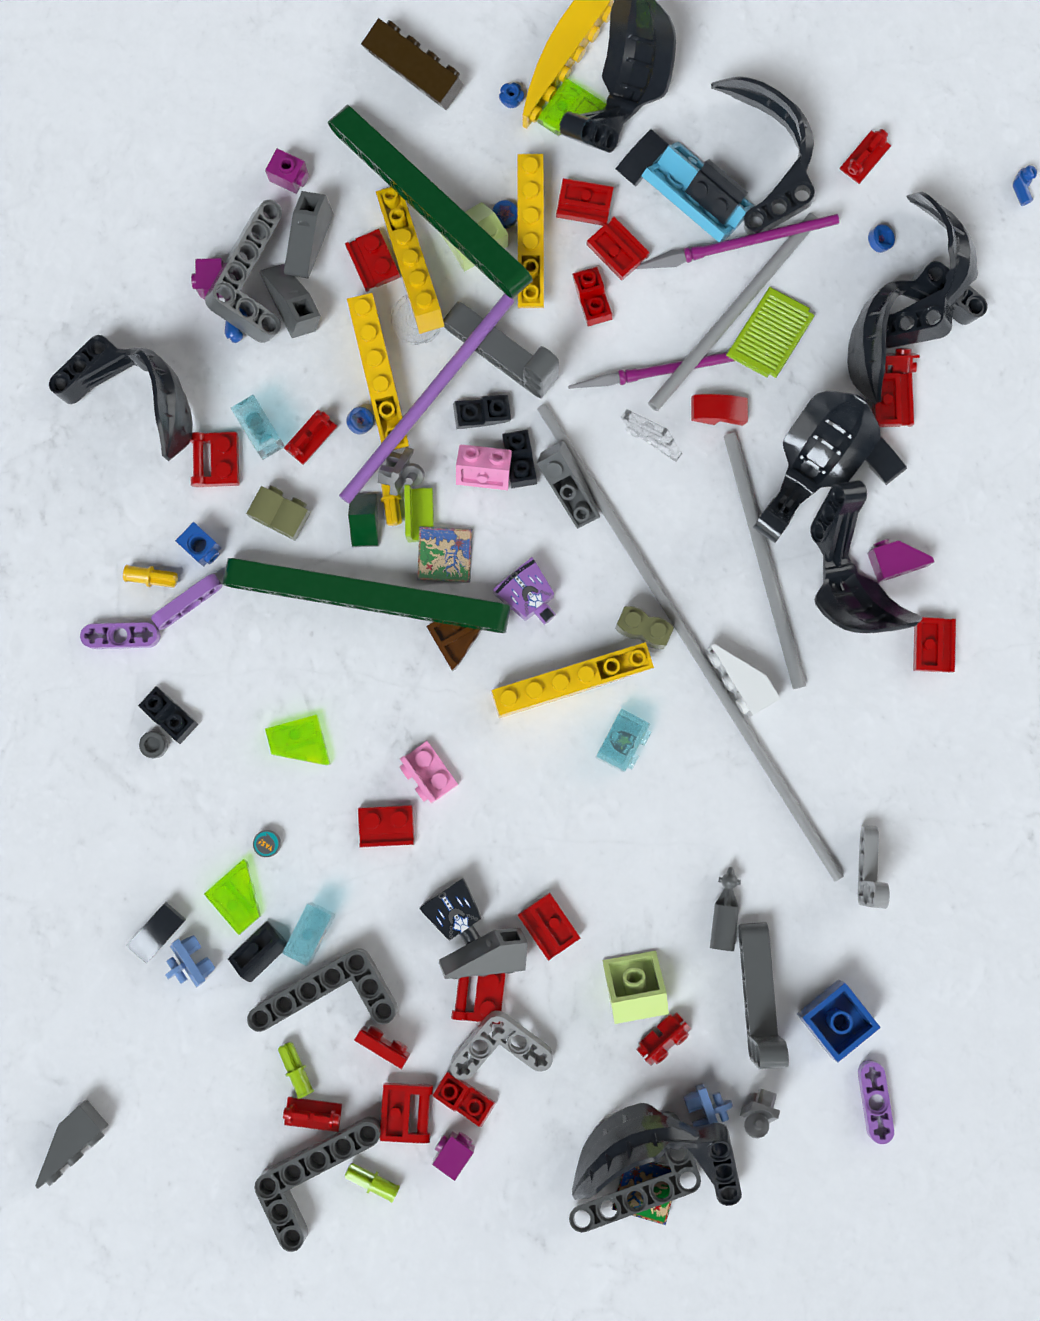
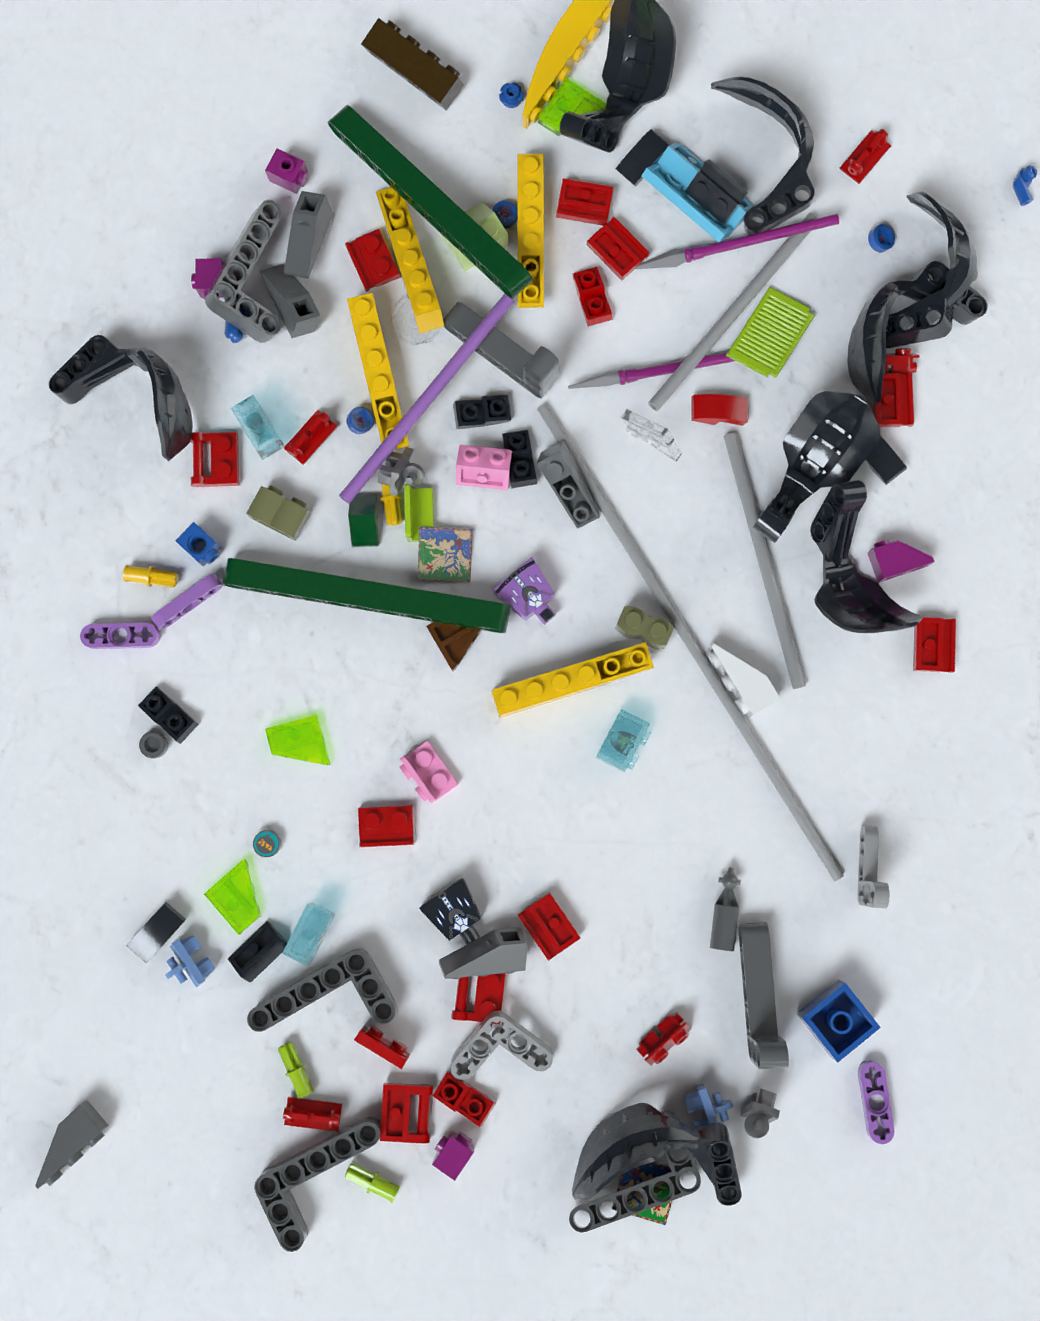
(635, 987): yellowish green slope -> none

